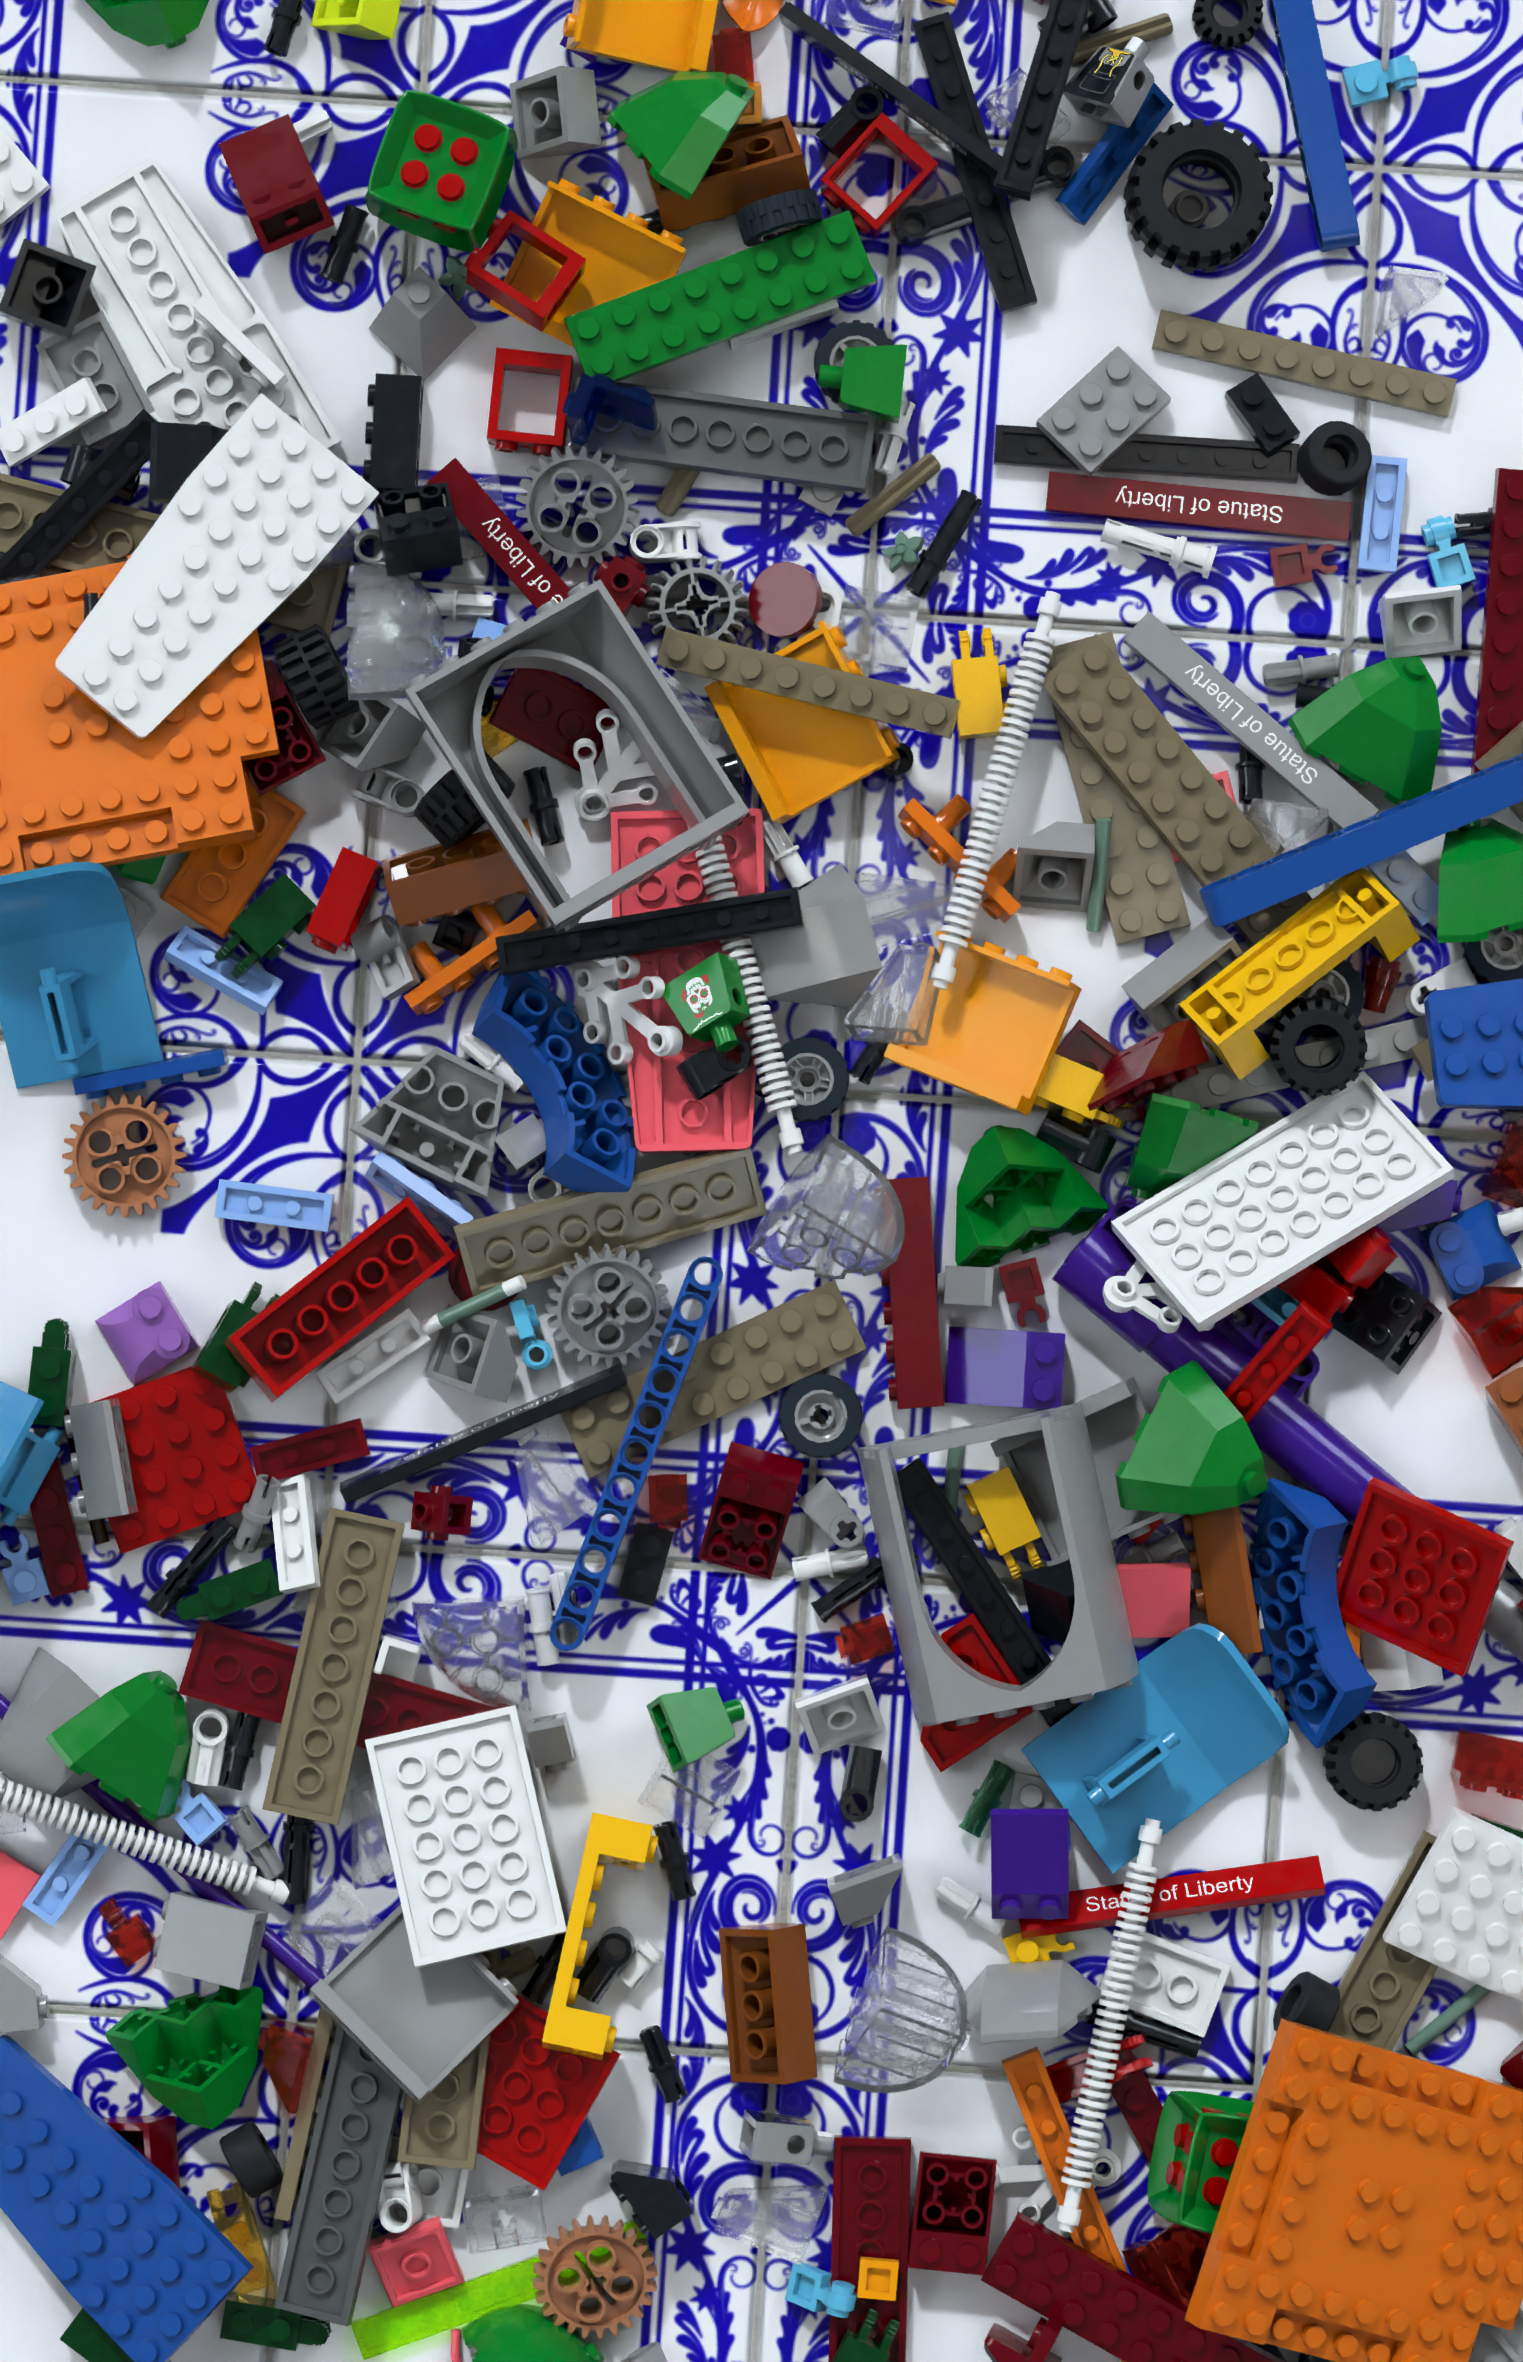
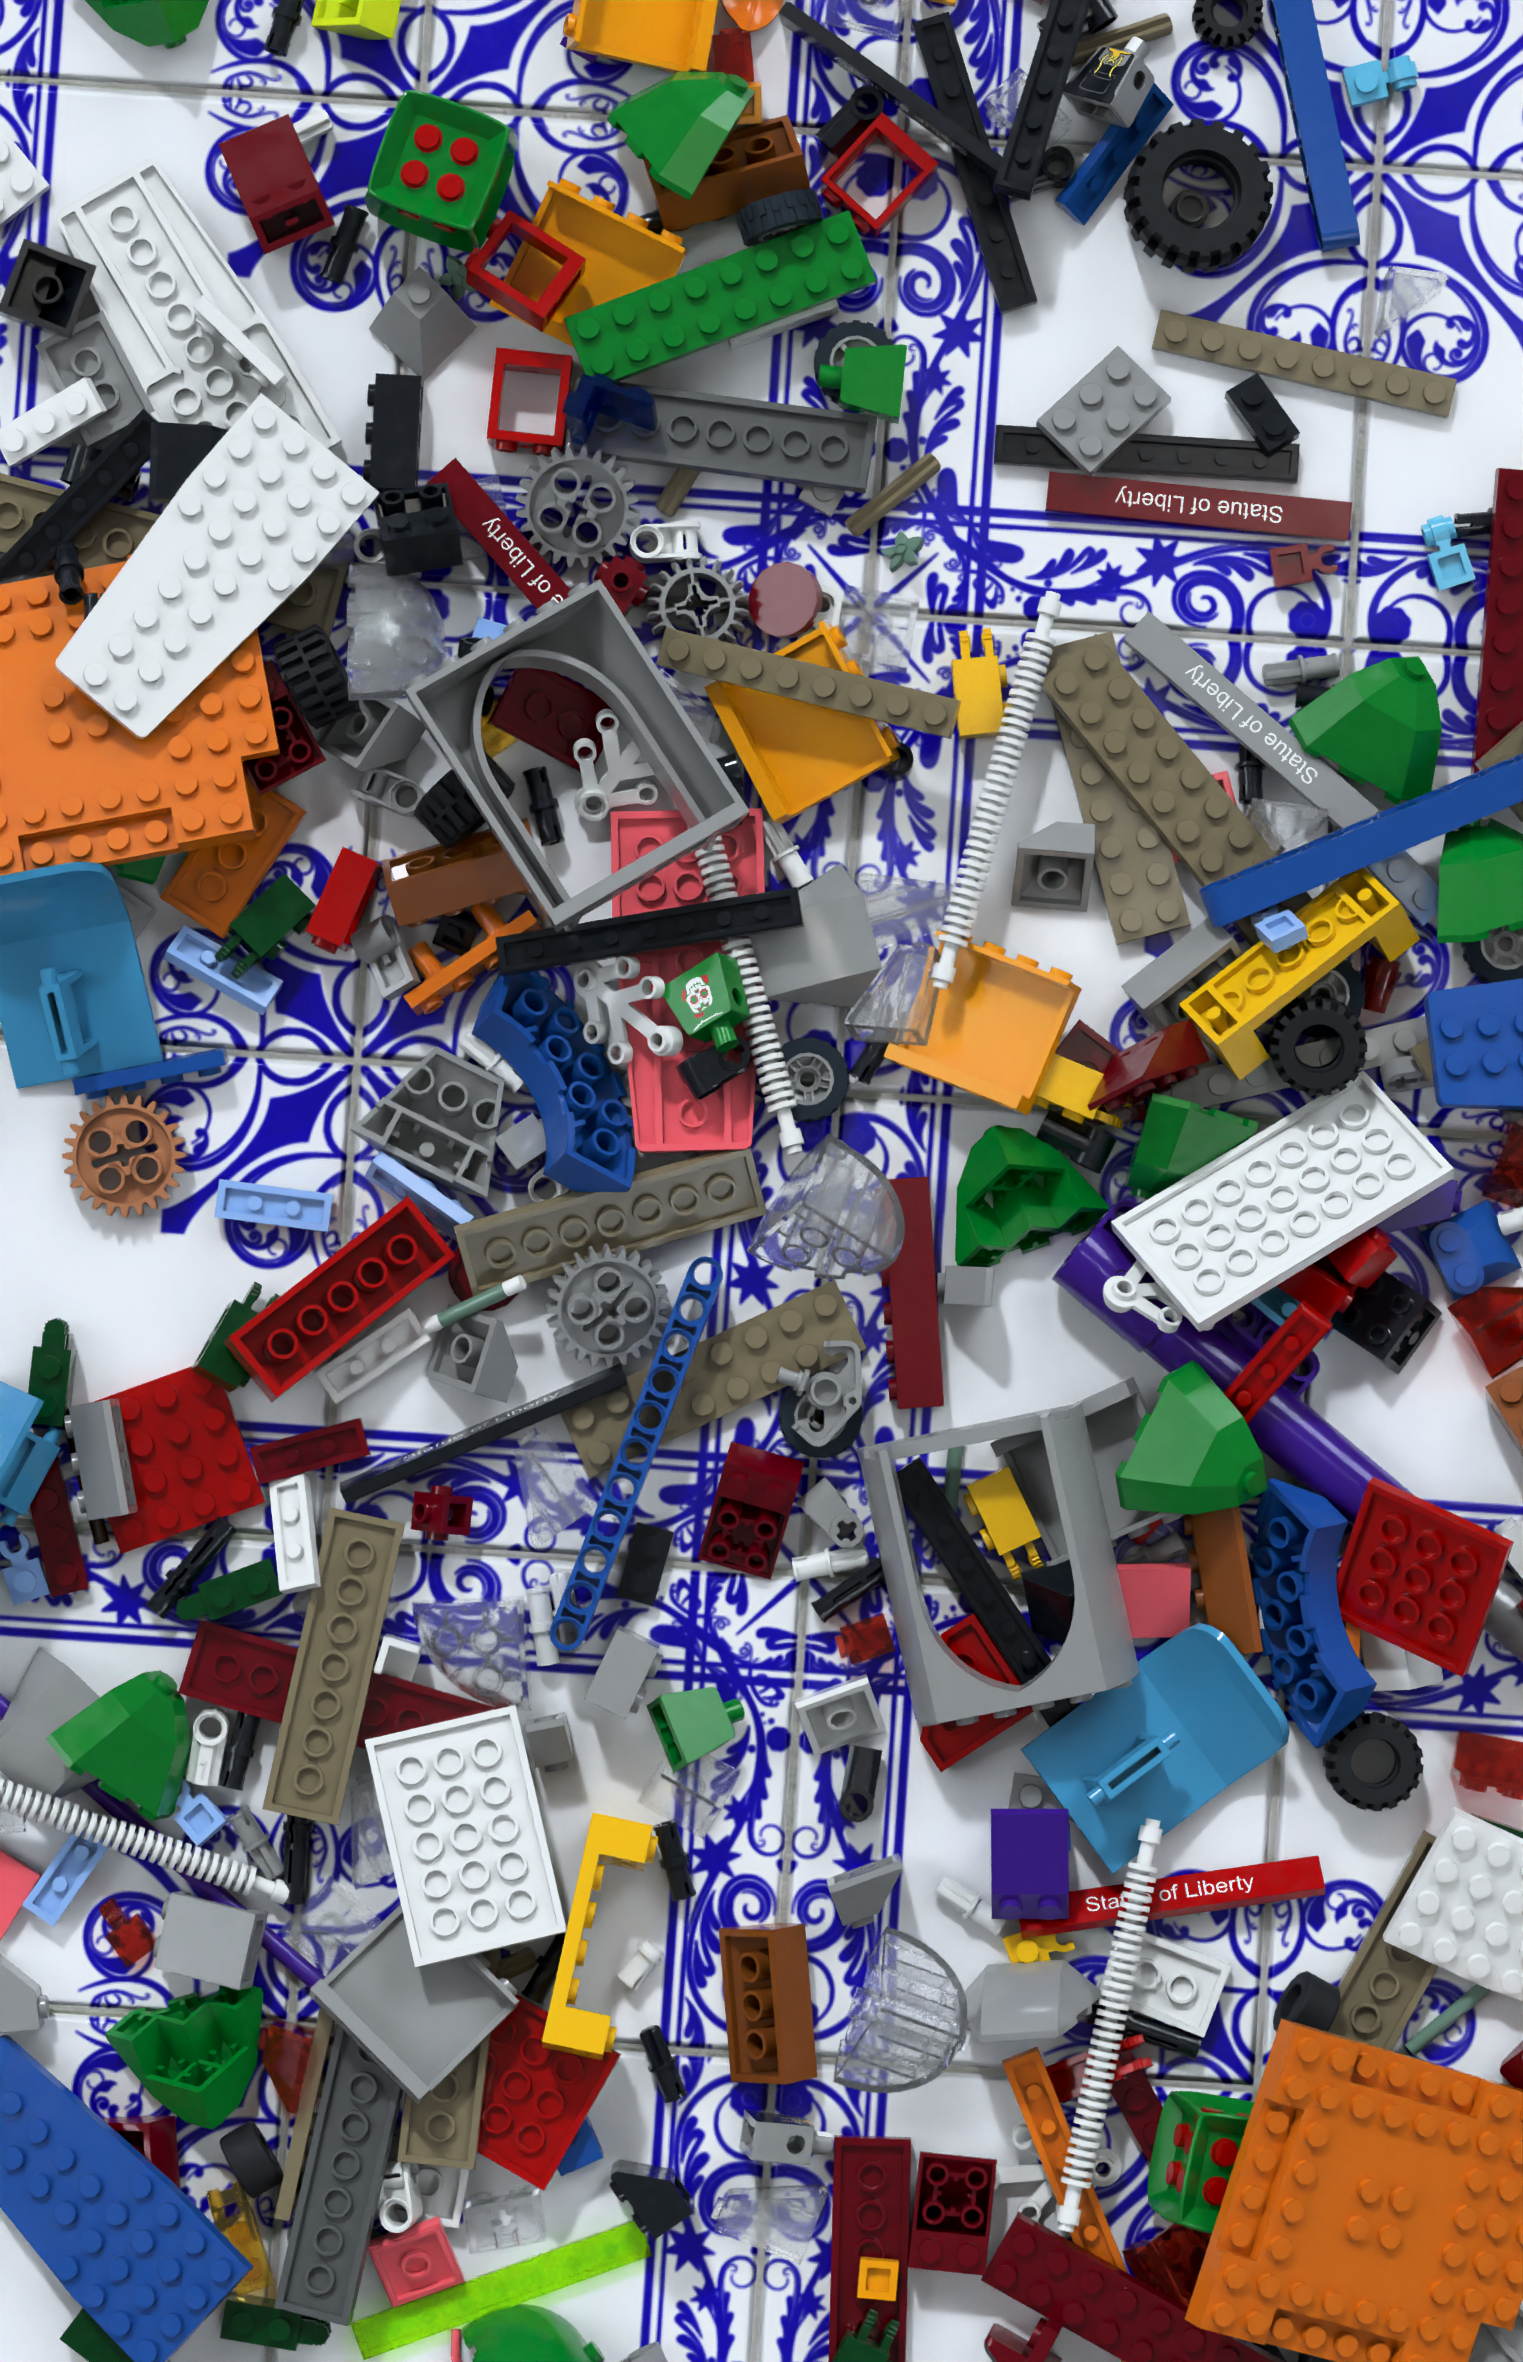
(69, 573): none -> black pin
(147, 1333): medium lavender slope -> none
(256, 1513): light grey pin -> none
(464, 604): white axle -> none
(526, 1320): medium azure plate -> none
(555, 113): light grey slope -> none
(565, 2295): nougat gear -> none
(602, 1966): black piece -> none
(623, 1671): none -> light grey brick
(668, 1499): clear red brick -> none
(811, 2290): medium azure plate -> none
(832, 1393): none -> light grey piece
(892, 439): white axle -> none
(935, 217): black piece -> none
(936, 556): black pin -> none
(946, 850): orange plate -> none
(987, 1798): clear green pin -> none
(1004, 1368): dark purple slope -> none
(1023, 1284): dark red plate -> none
(1099, 873): sand green bar -> none
(1175, 551): white pin -> none
(1277, 929): none -> light blue plate
(1319, 473): black tyre -> none
(1382, 514): light blue plate -> none
(1403, 1075): none -> light grey beam
(1421, 621): white slope -> none
(1452, 976): white piece -> none

